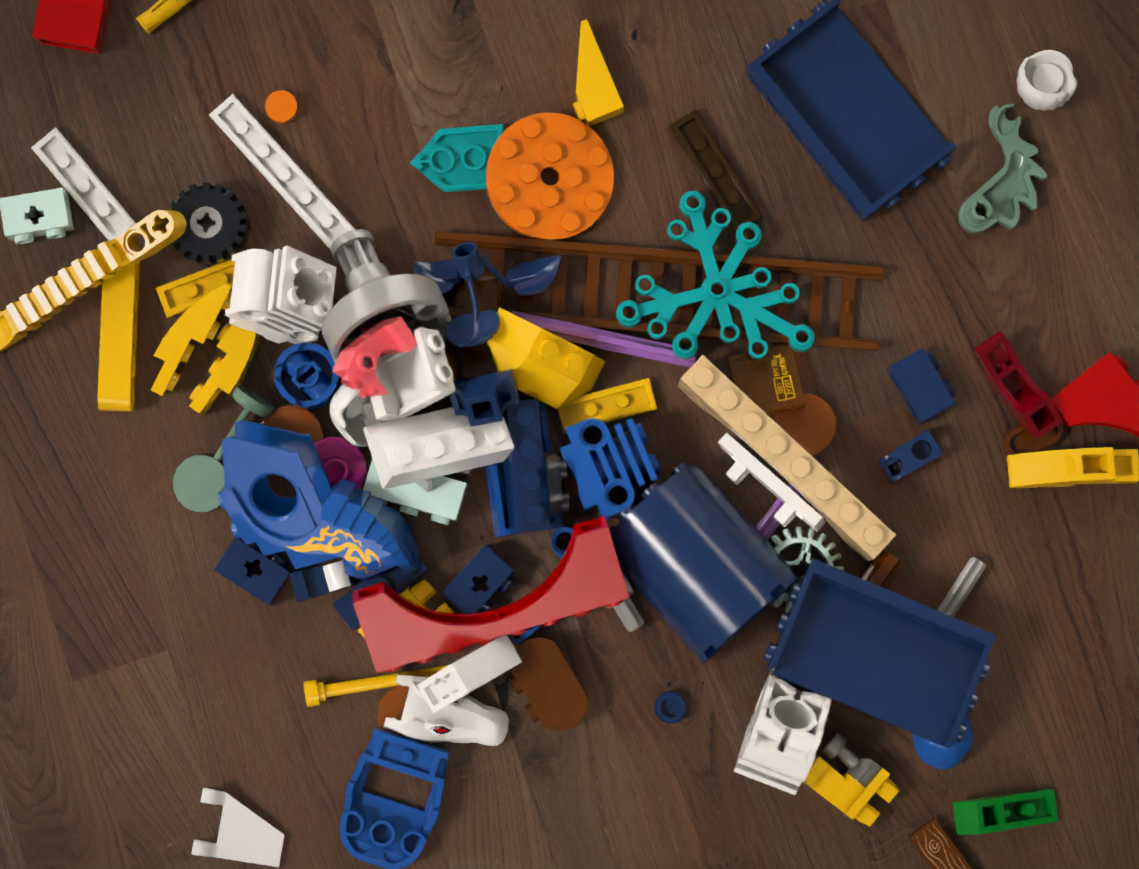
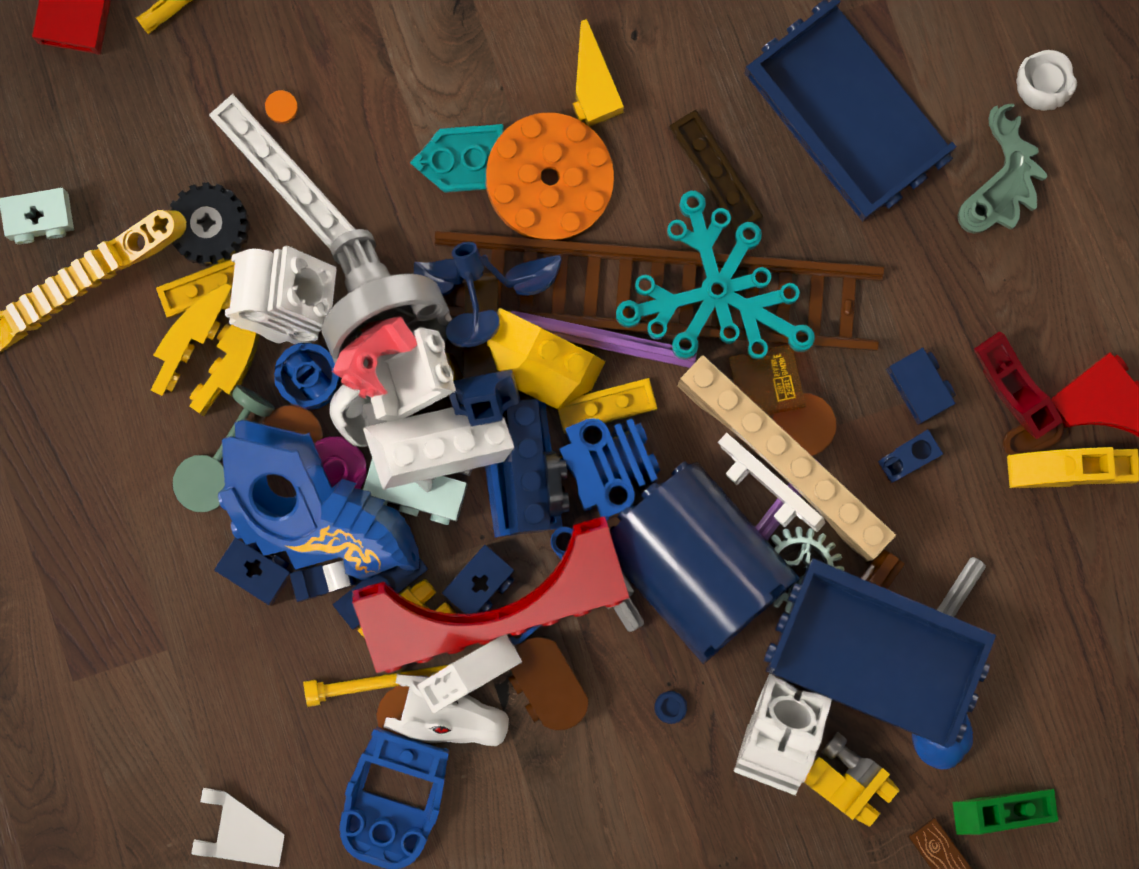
(83, 185): white tile -> none
(118, 340): yellow beam -> none

